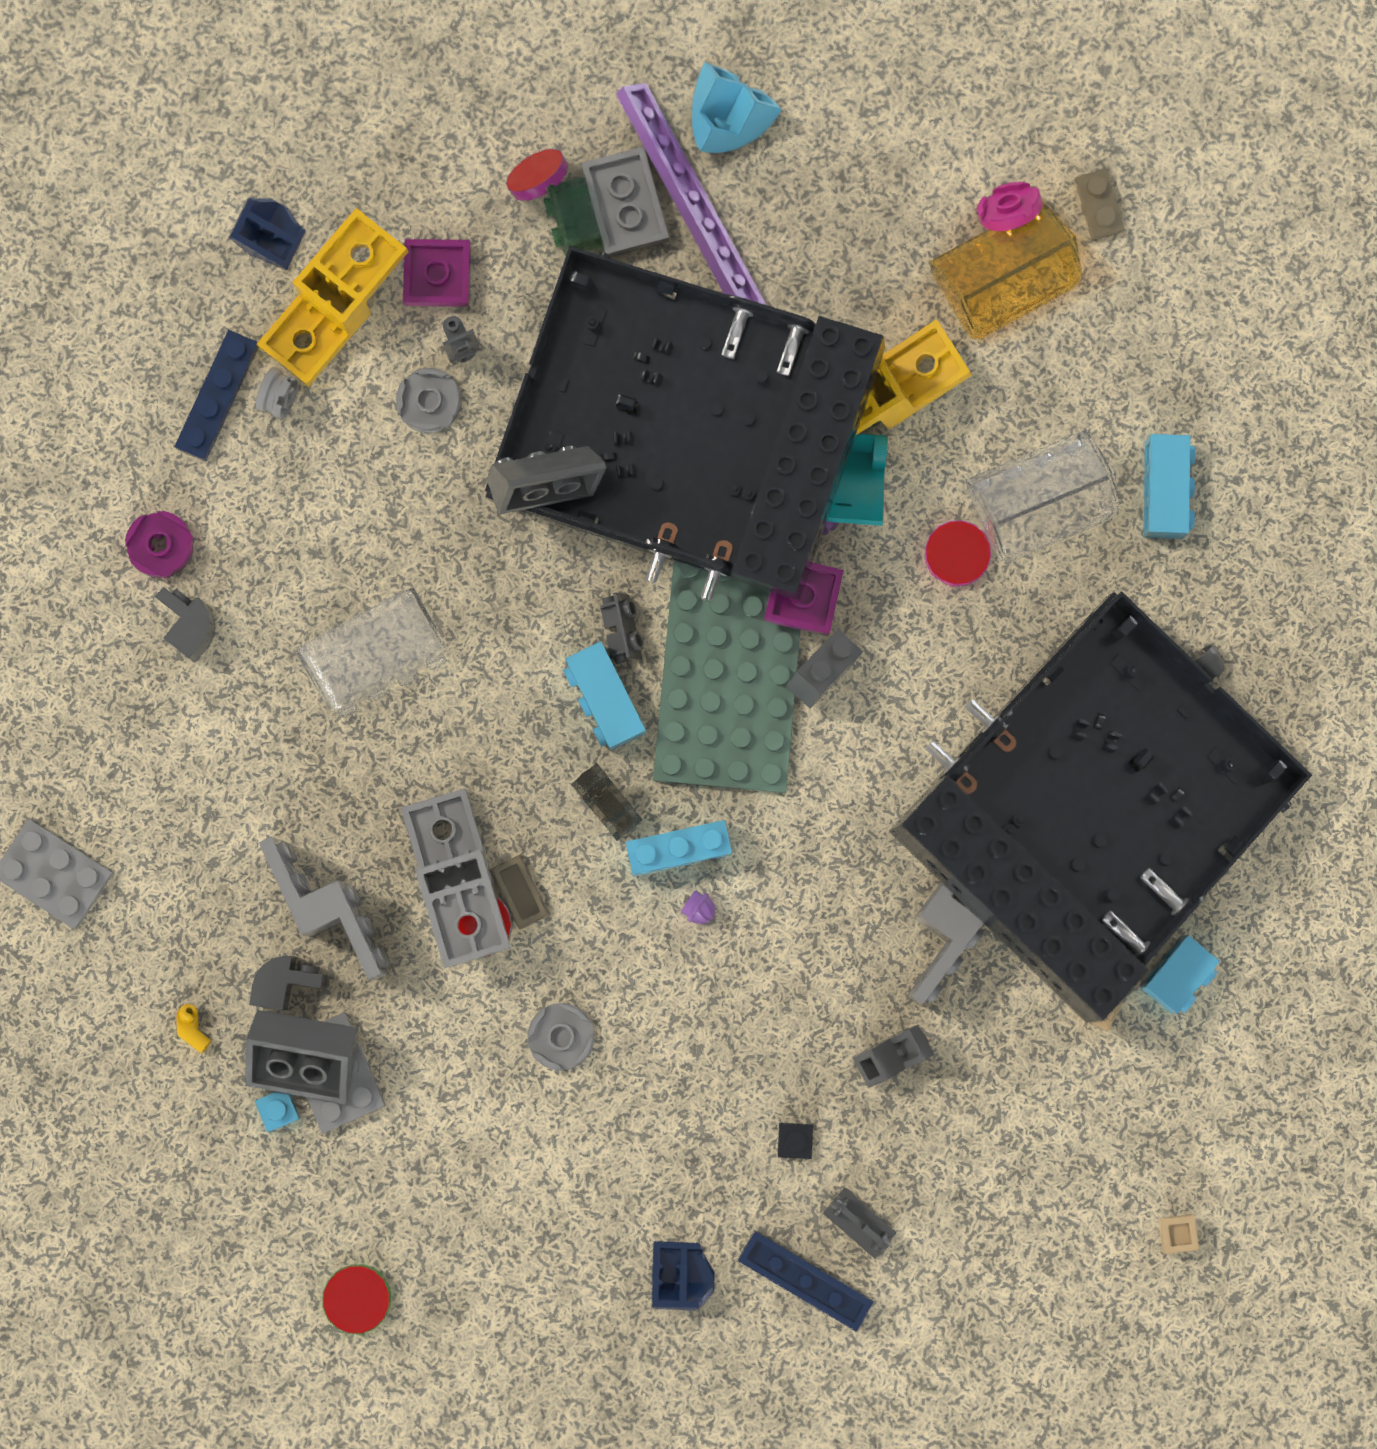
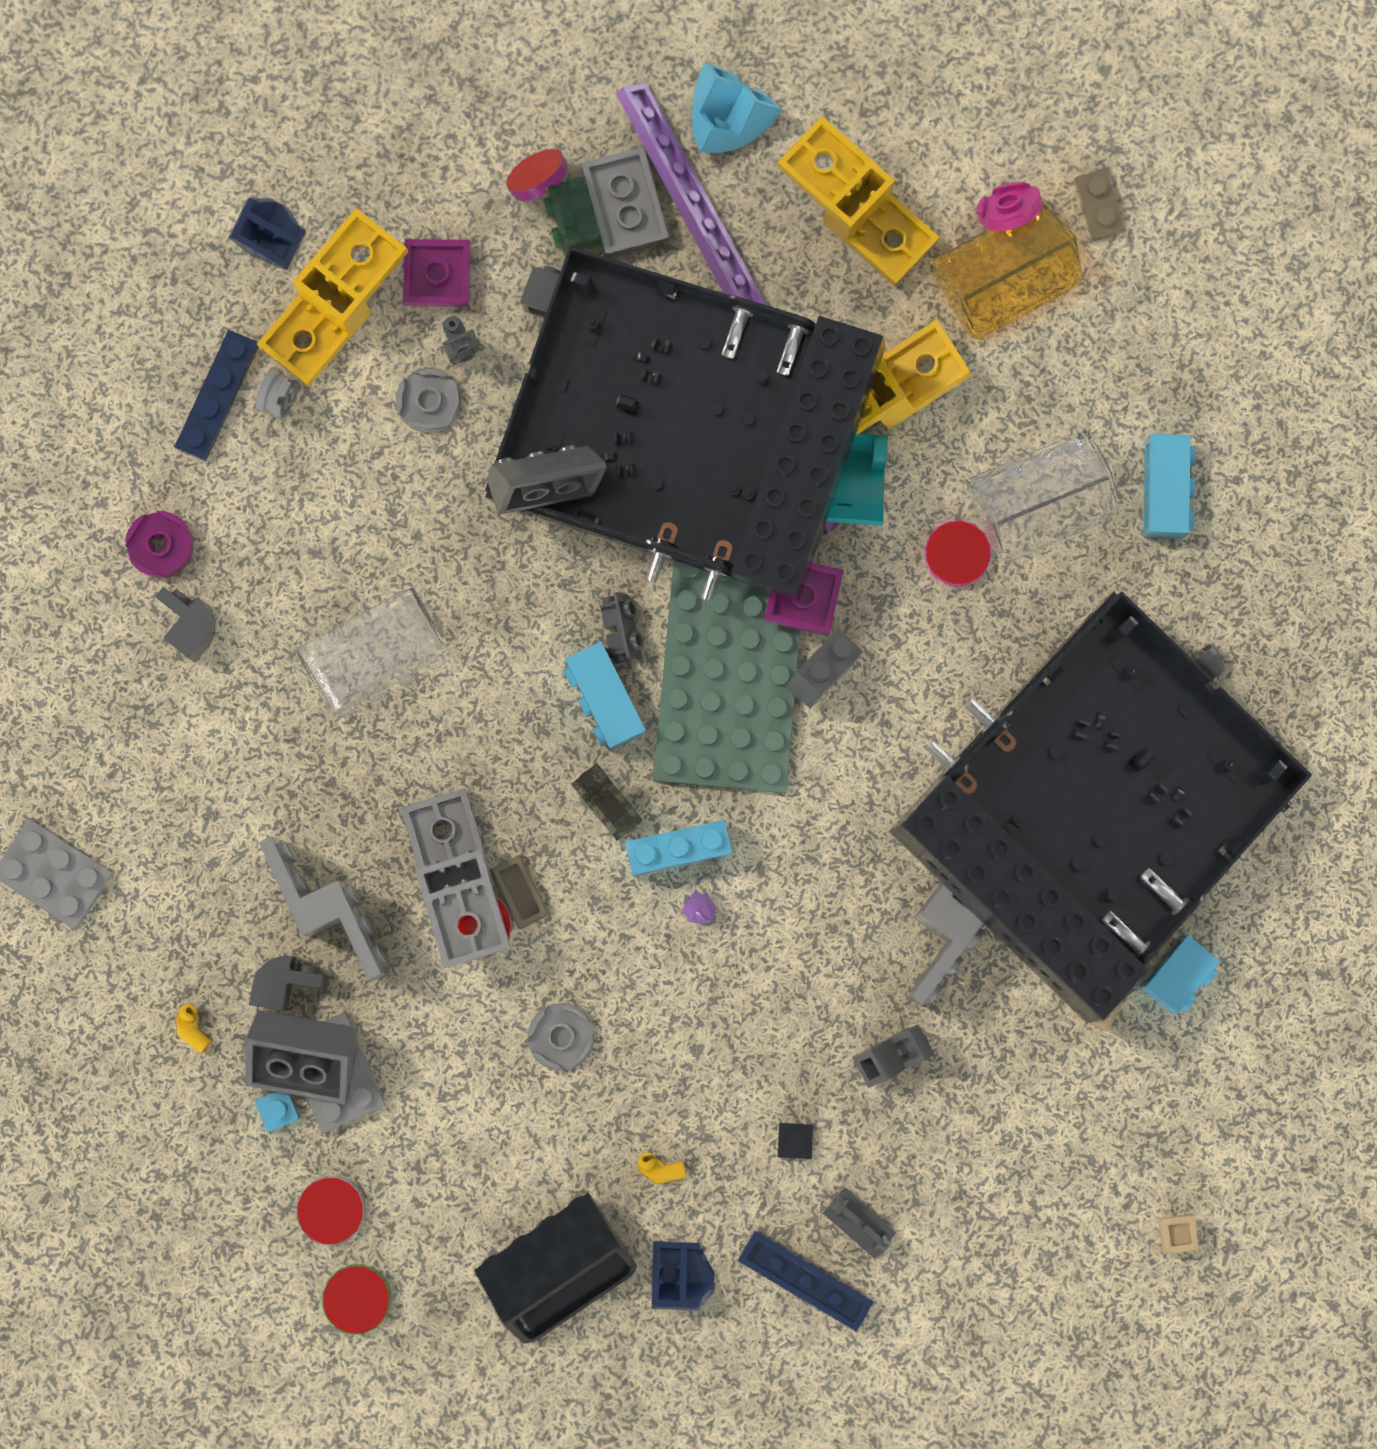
(330, 1210): none -> red tile
(539, 290): none -> dark grey brick
(555, 1270): none -> black windscreen
(657, 1171): none -> yellow arm
(858, 201): none -> yellow bracket

